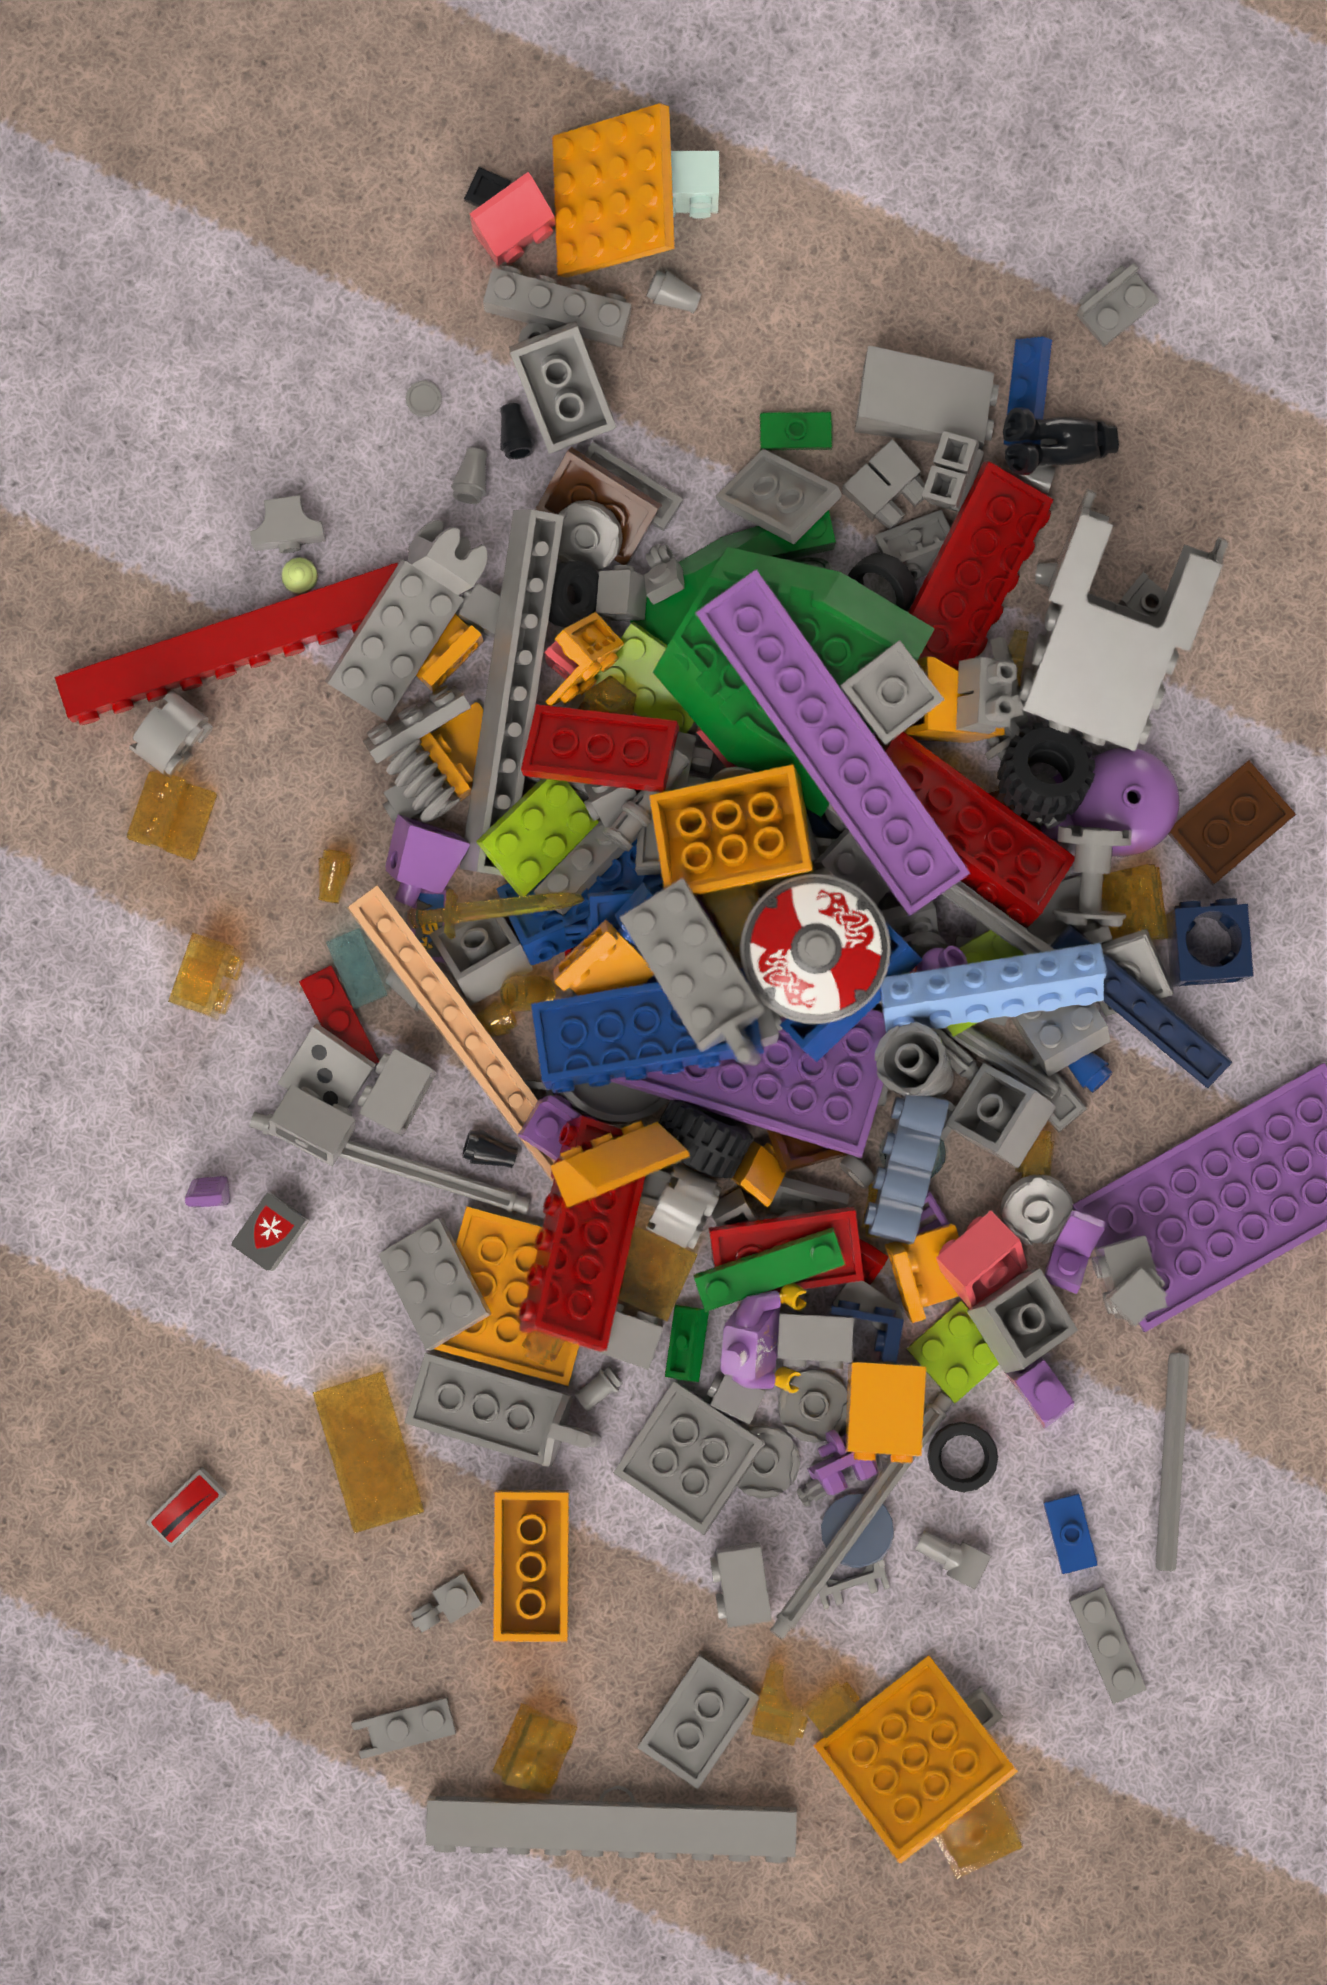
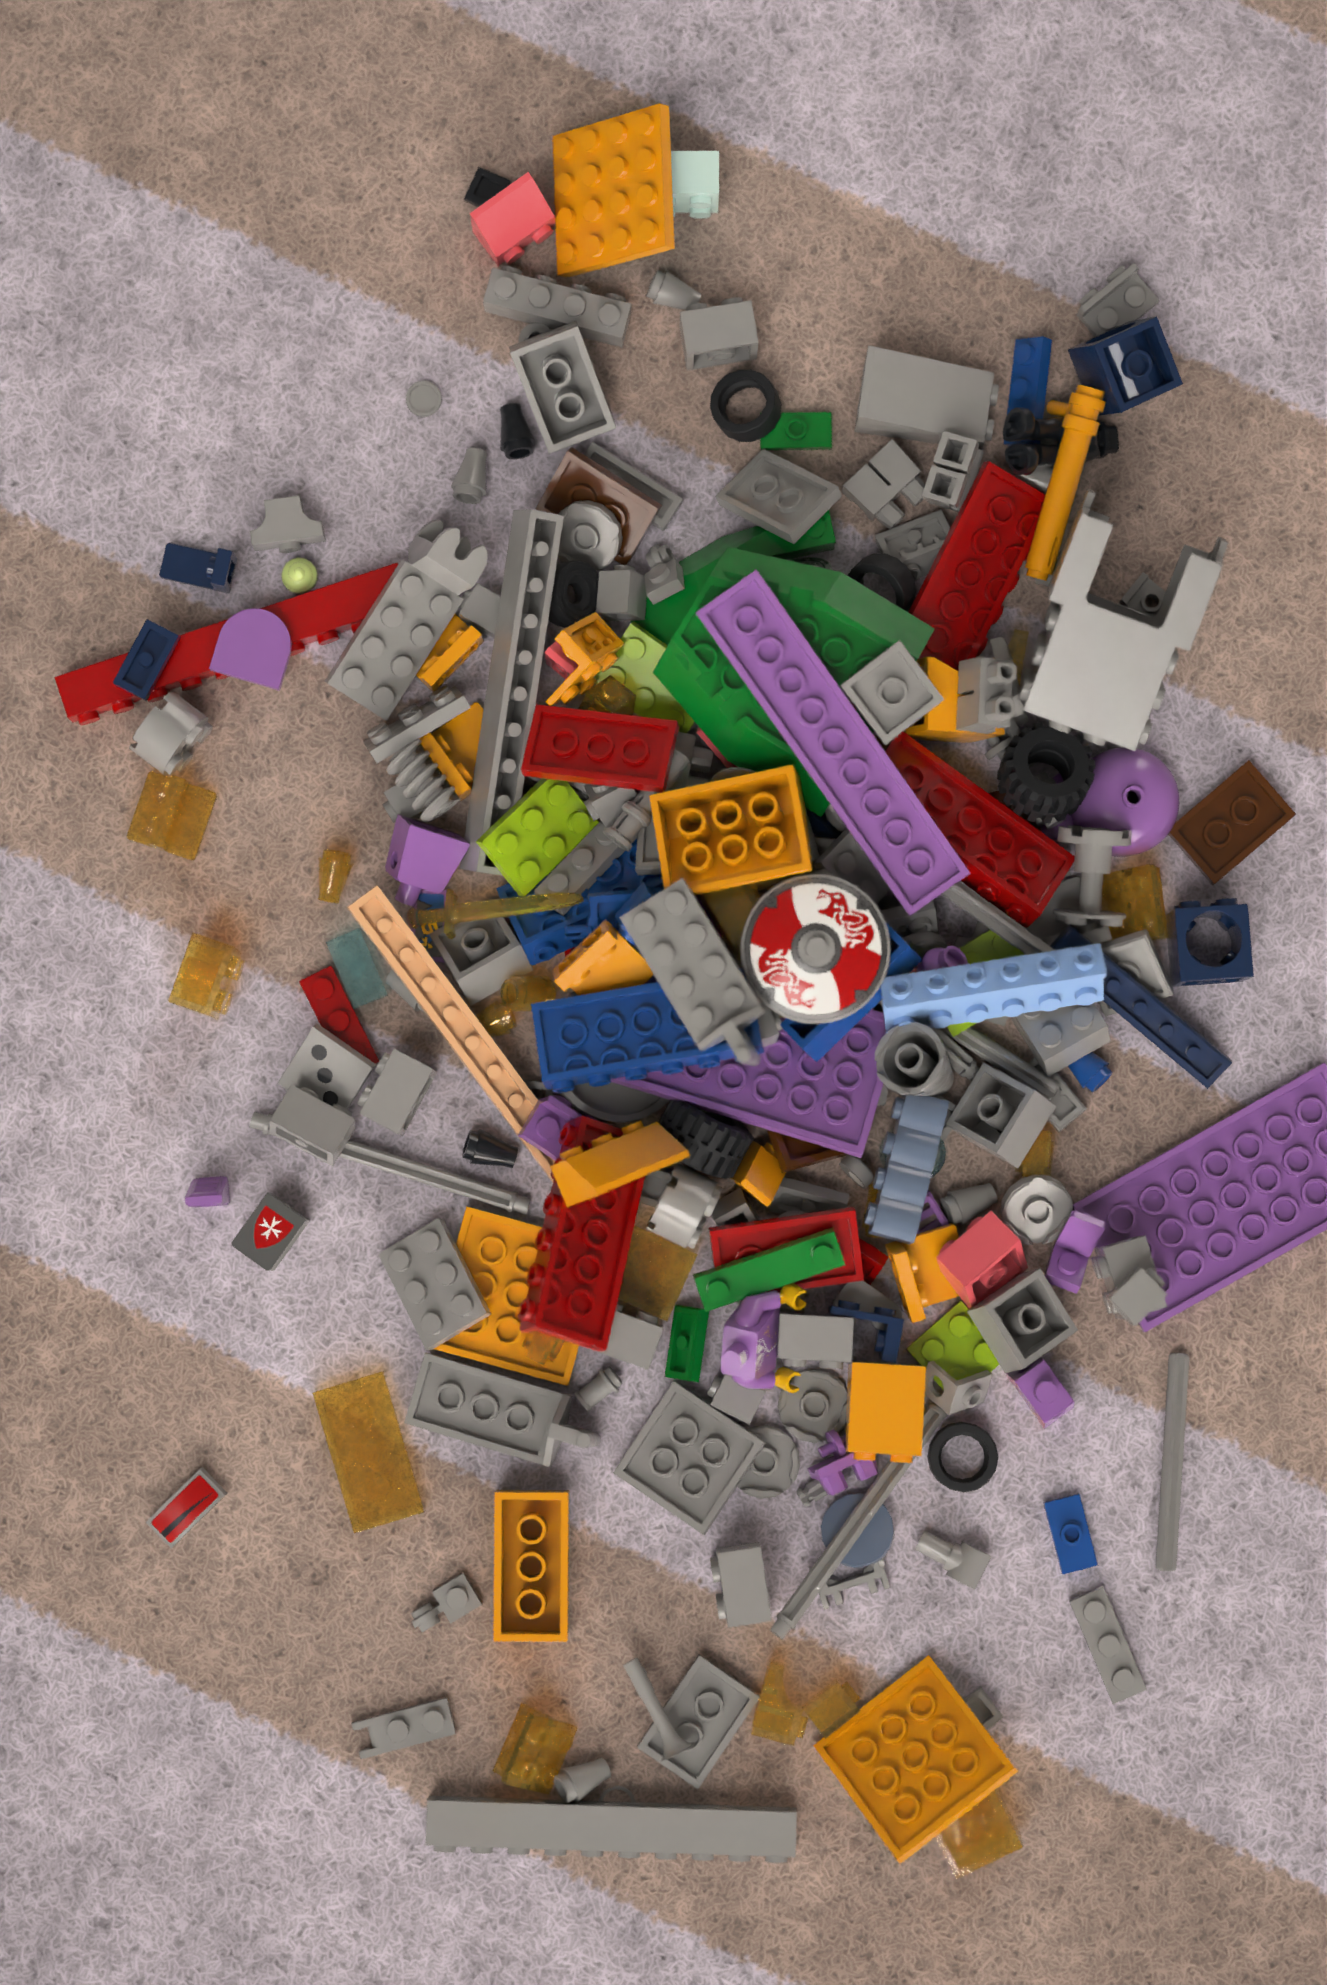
(146, 660): none -> dark blue plate
(199, 567): none -> dark blue bracket
(253, 648): none -> medium lavender tile
(579, 1780): none -> light grey cone
(672, 1741): none -> light grey piece
(718, 333): none -> light grey brick
(731, 385): none -> black tyre
(957, 1394): none -> light grey bracket
(966, 1203): none -> light grey cone
(1079, 426): none -> light orange cylinder
(1127, 364): none -> dark blue brick

